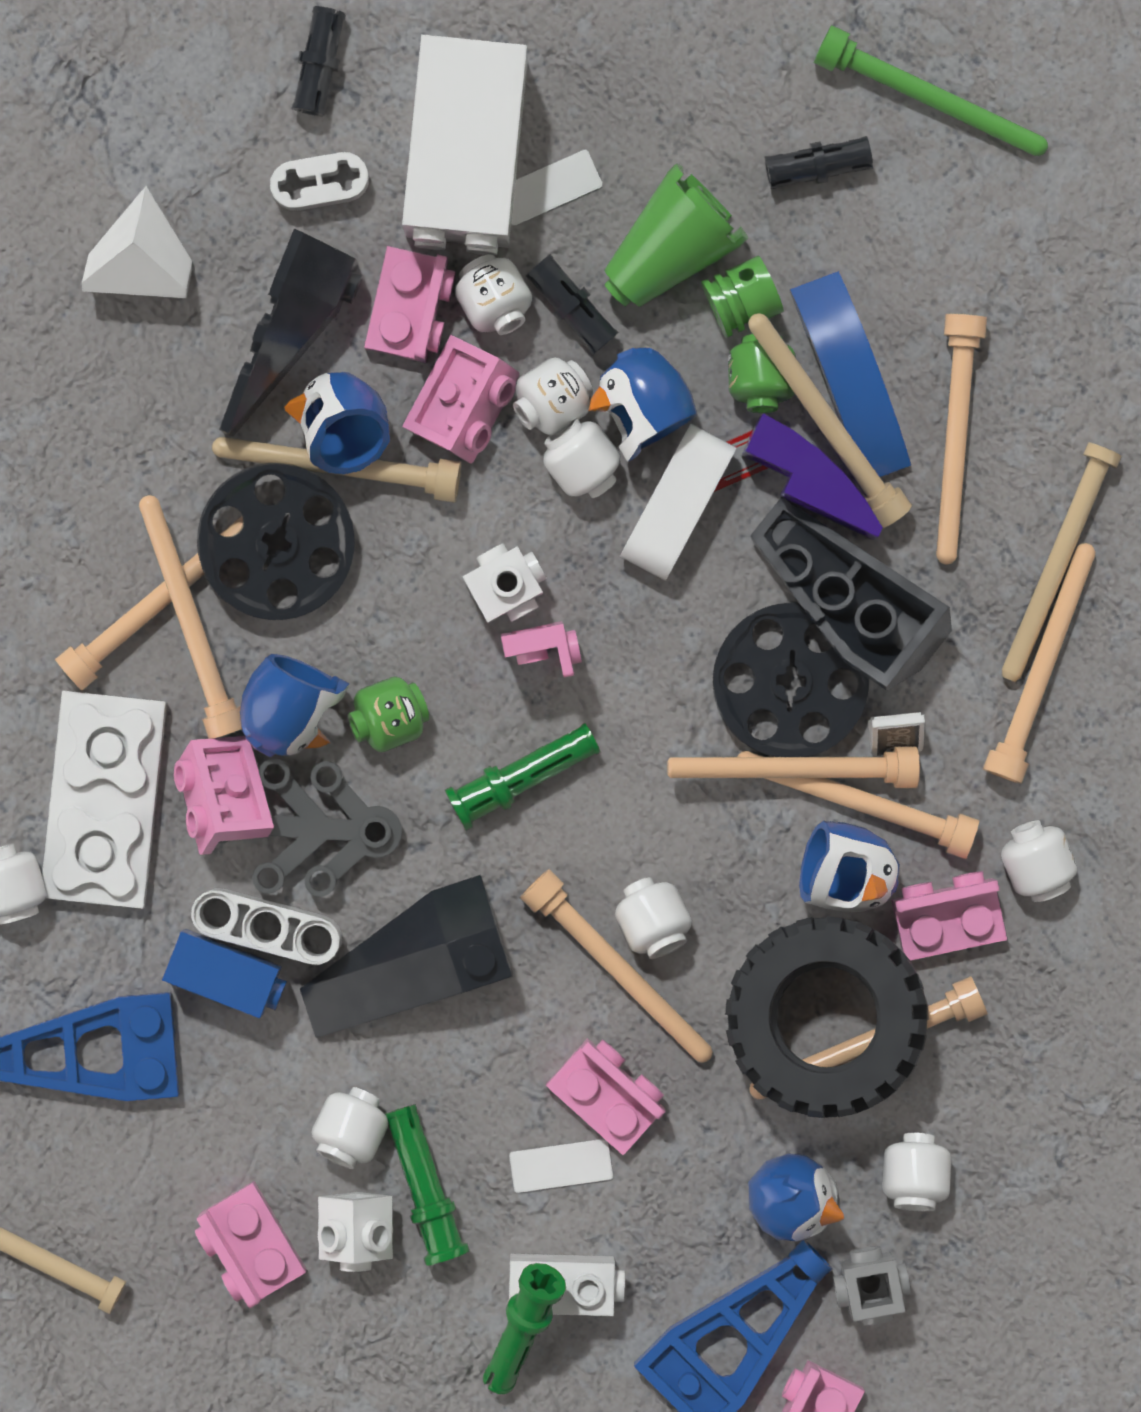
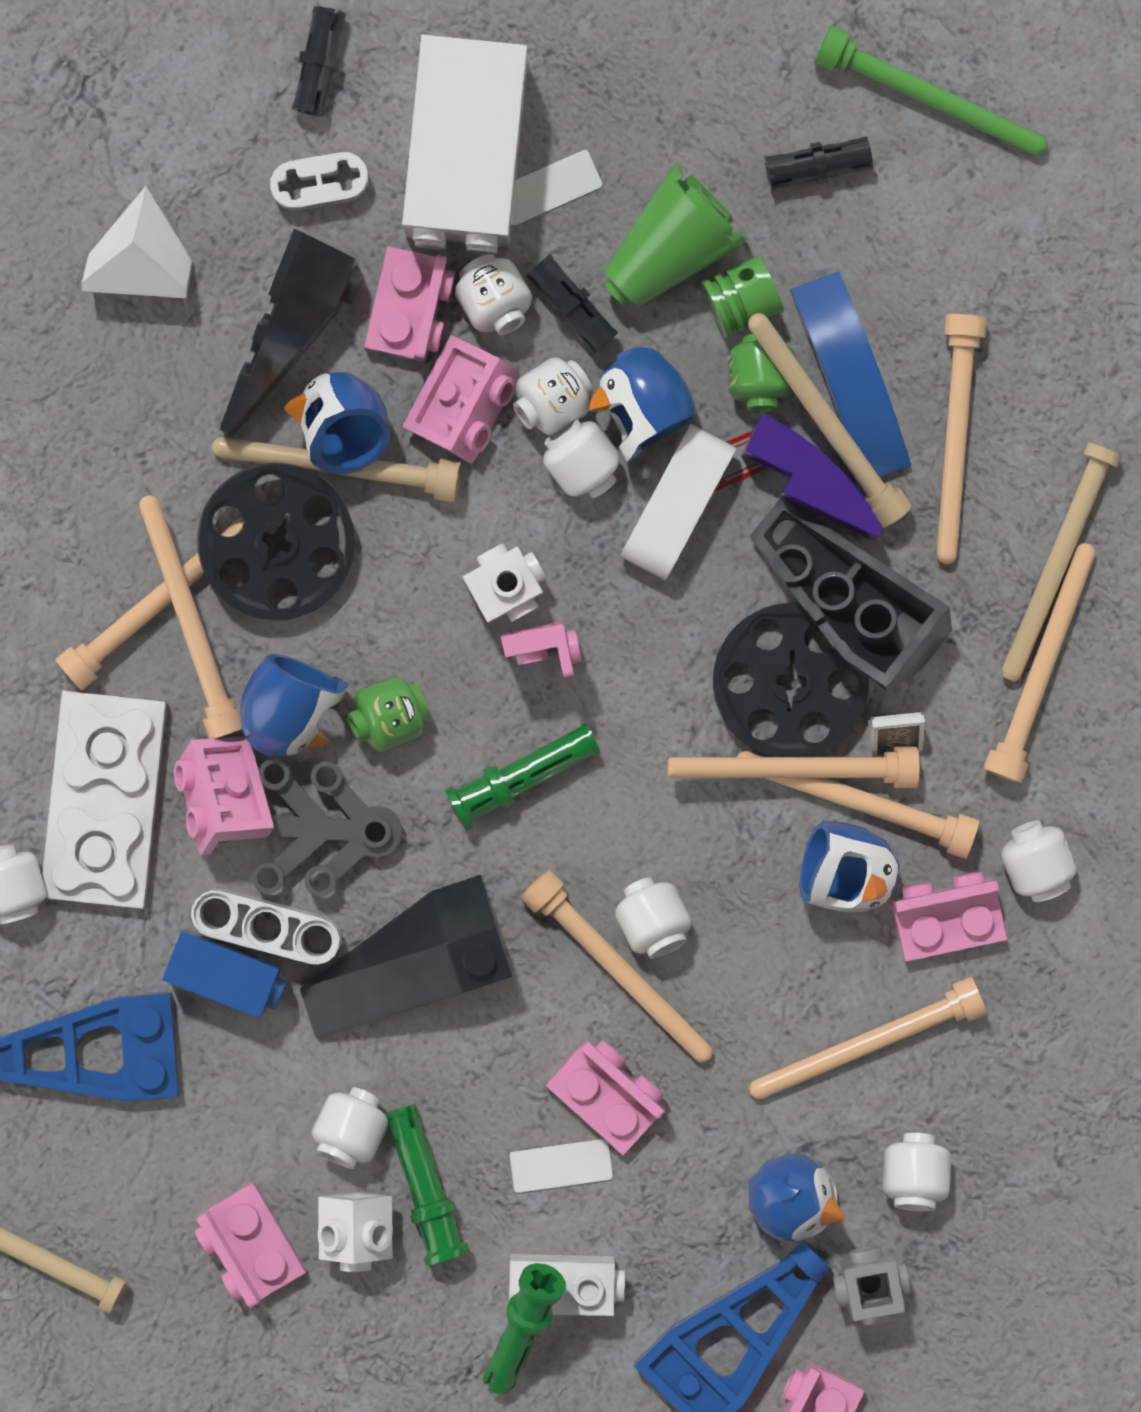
(755, 1026): black tyre -> none

